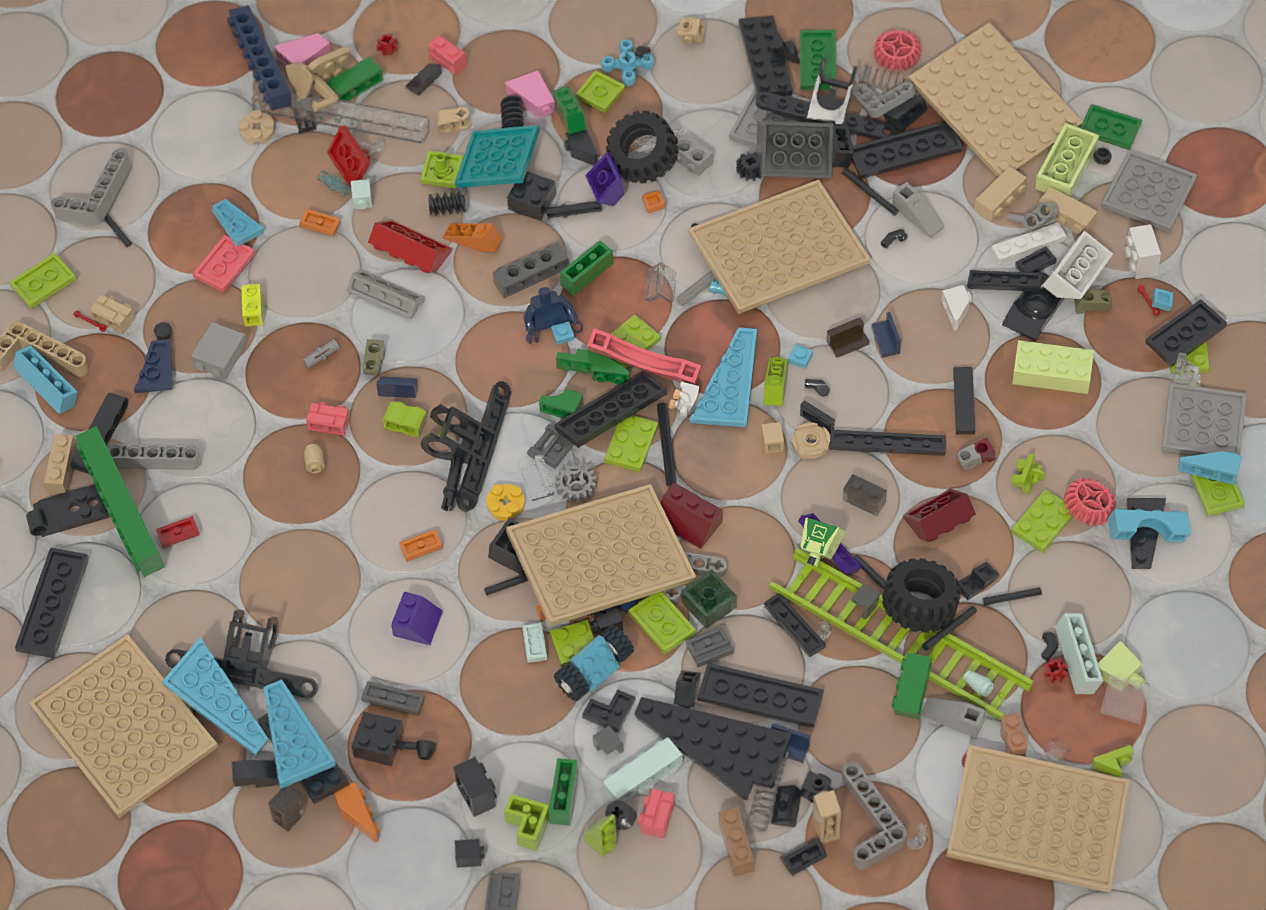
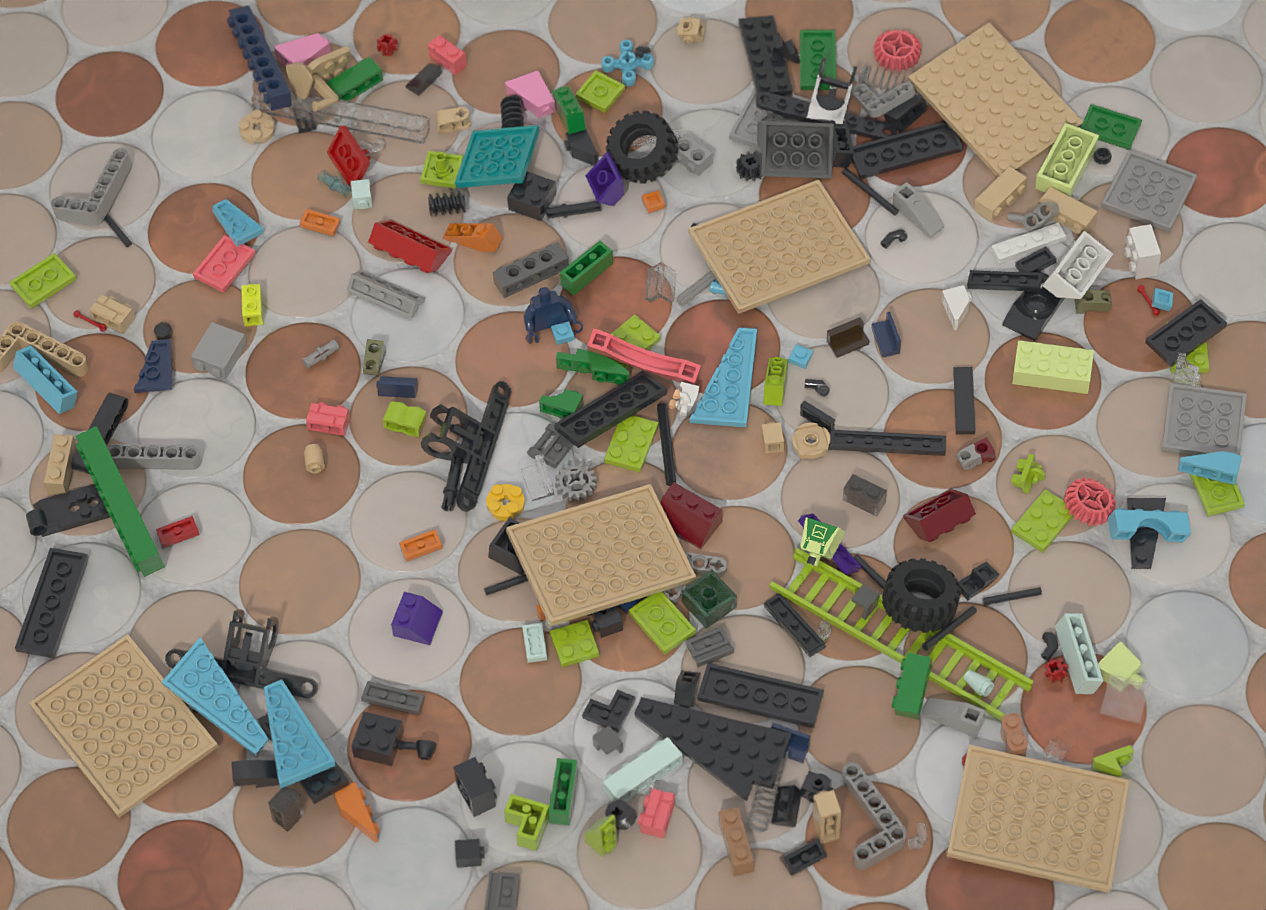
(594, 663): plate -> none

